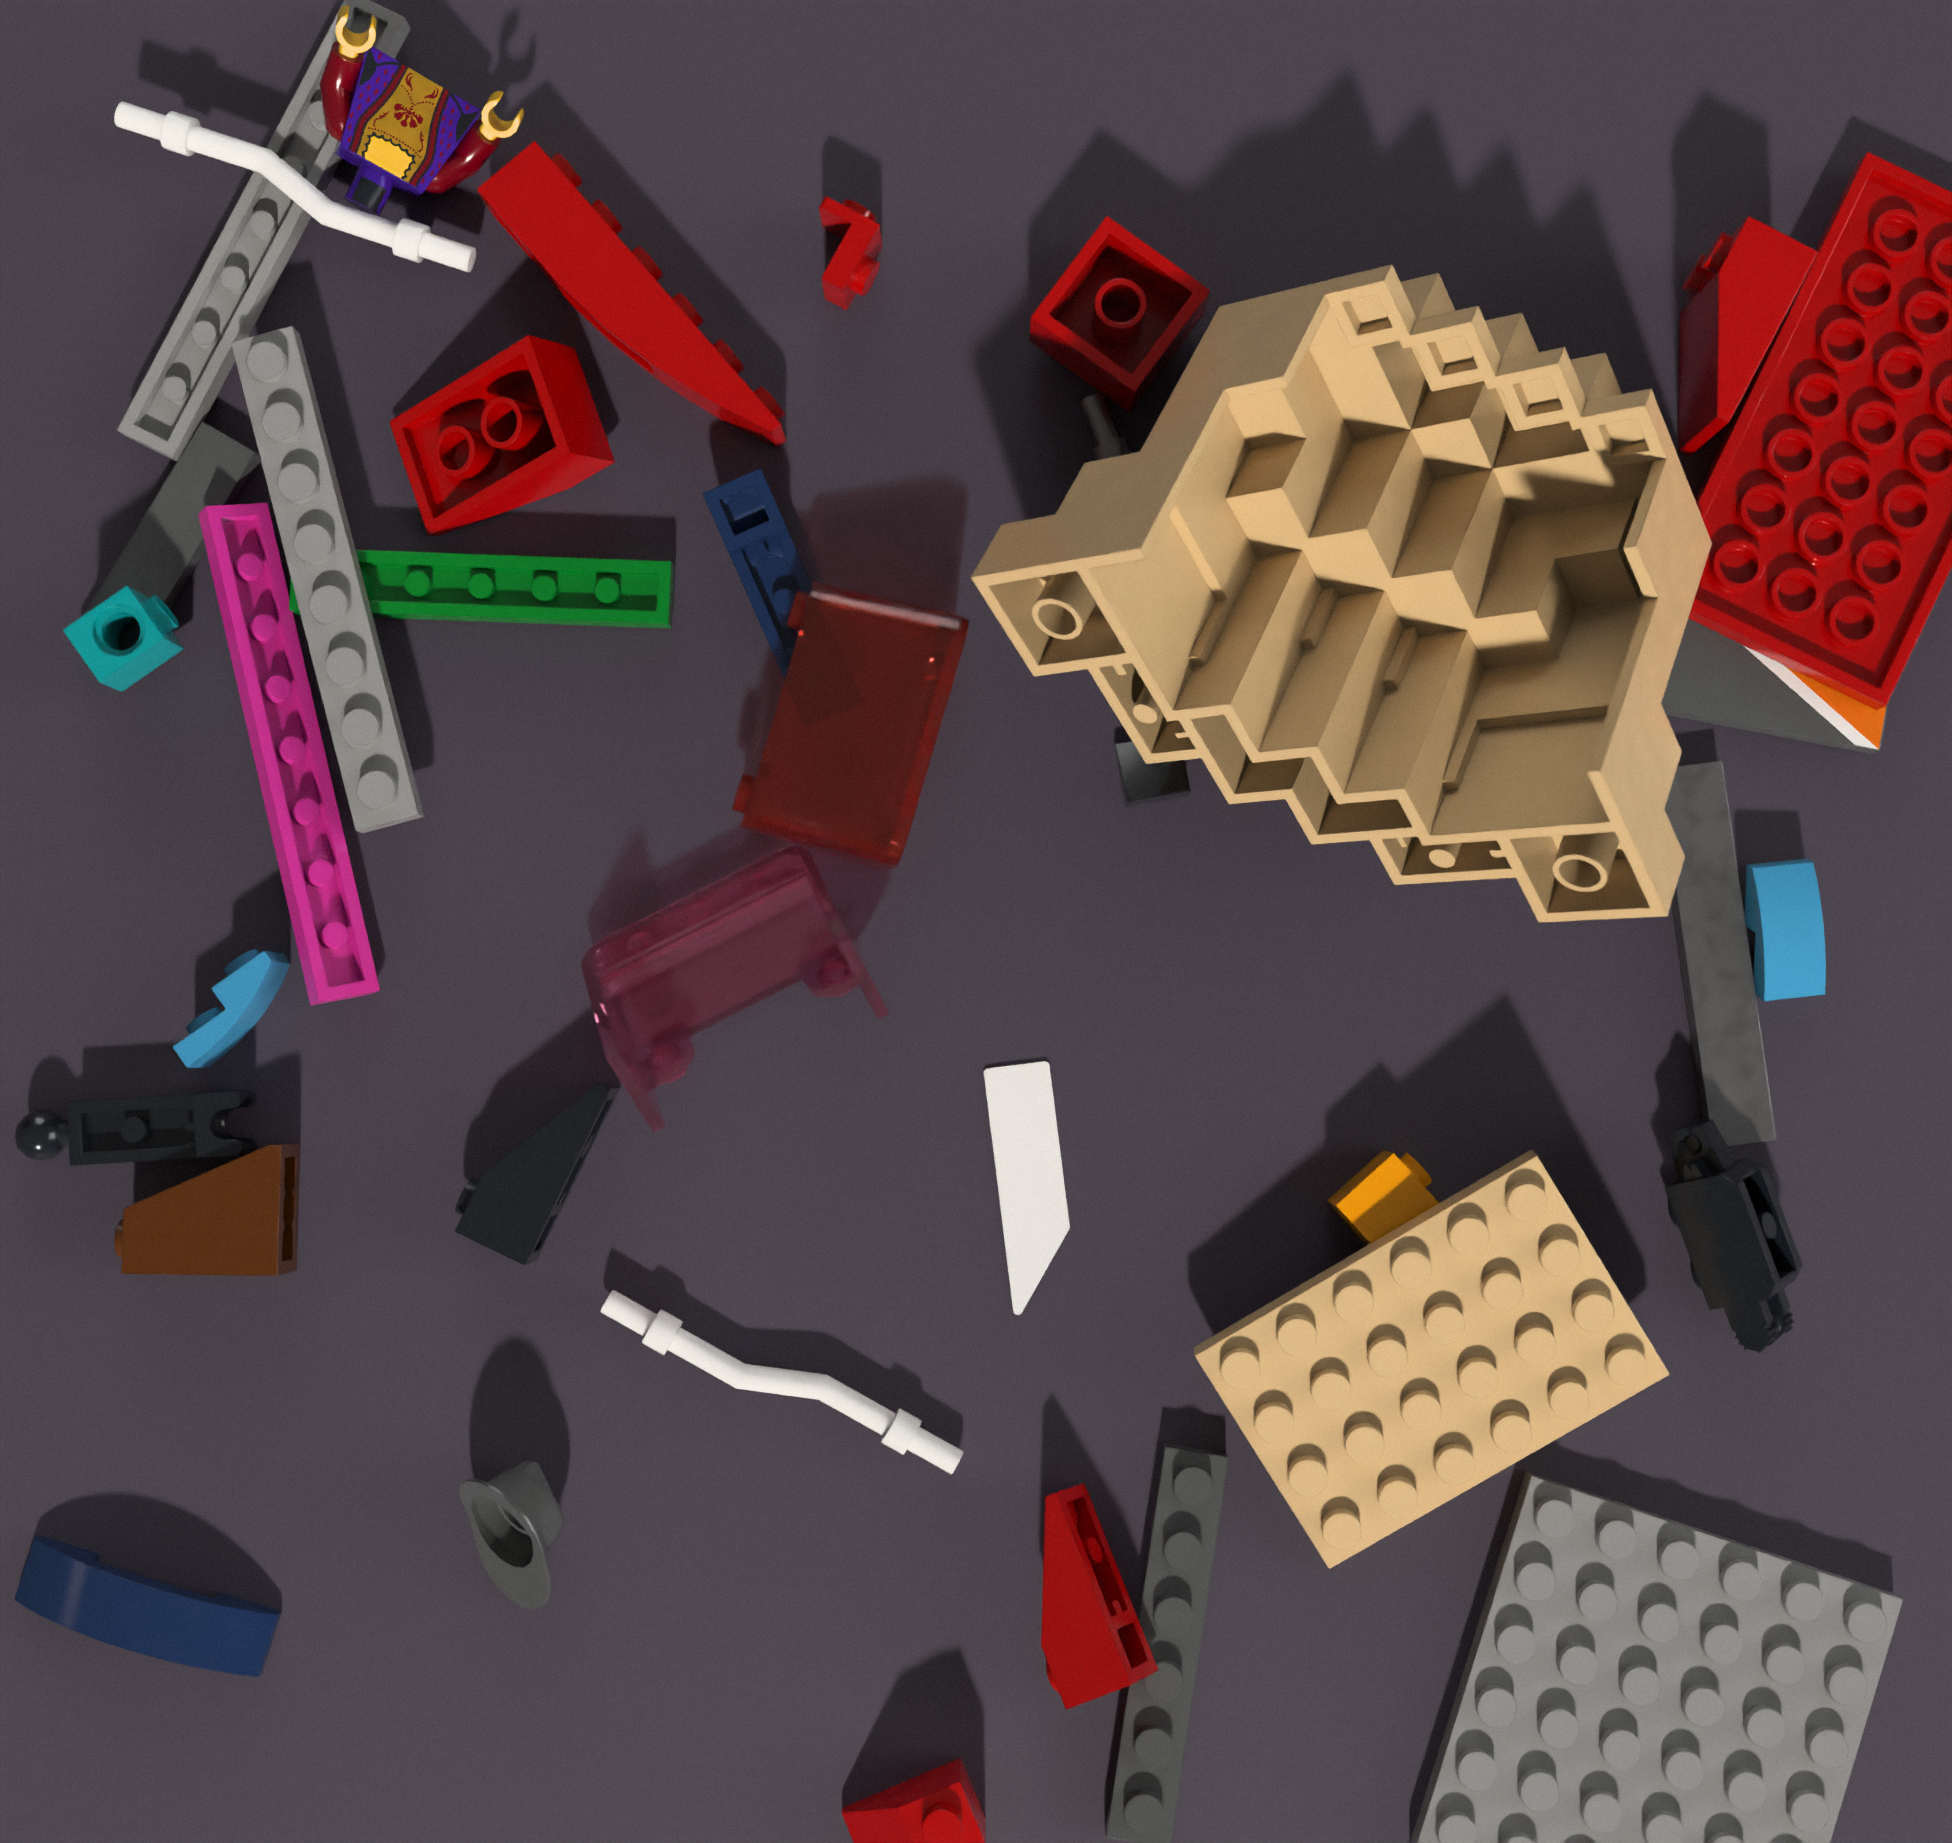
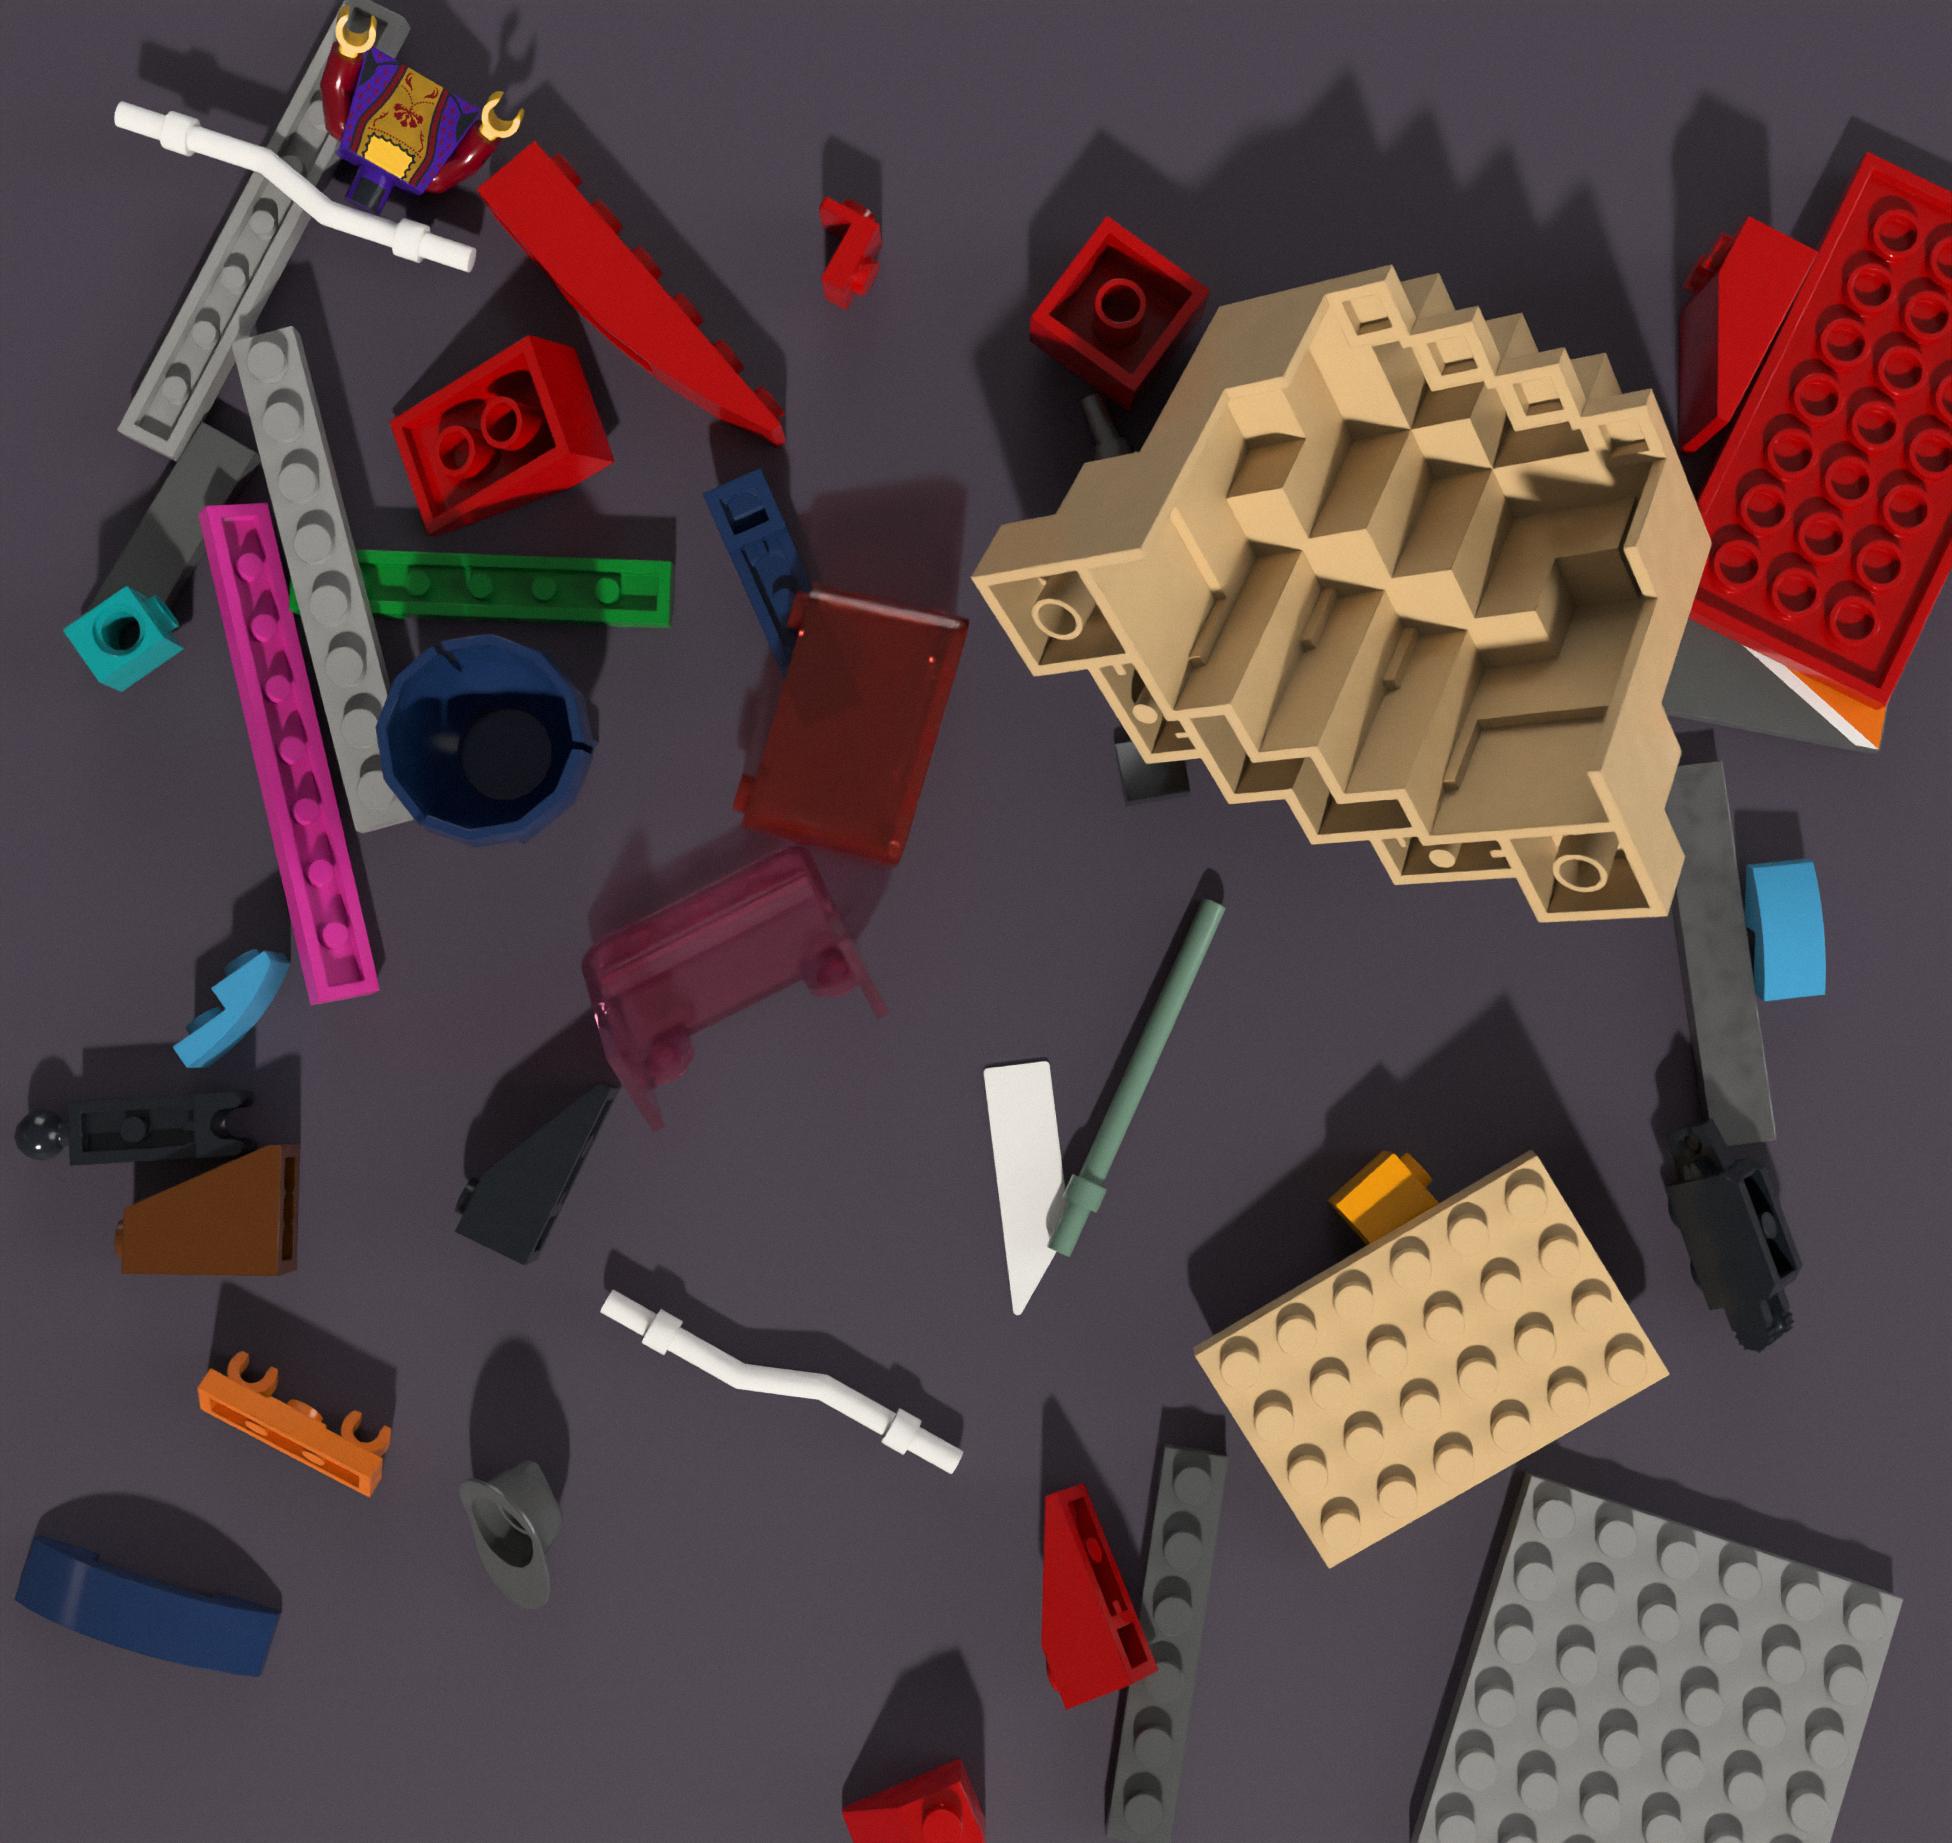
(294, 1426): none -> orange plate
(485, 742): none -> dark blue plate
(1085, 1191): none -> sand green bar

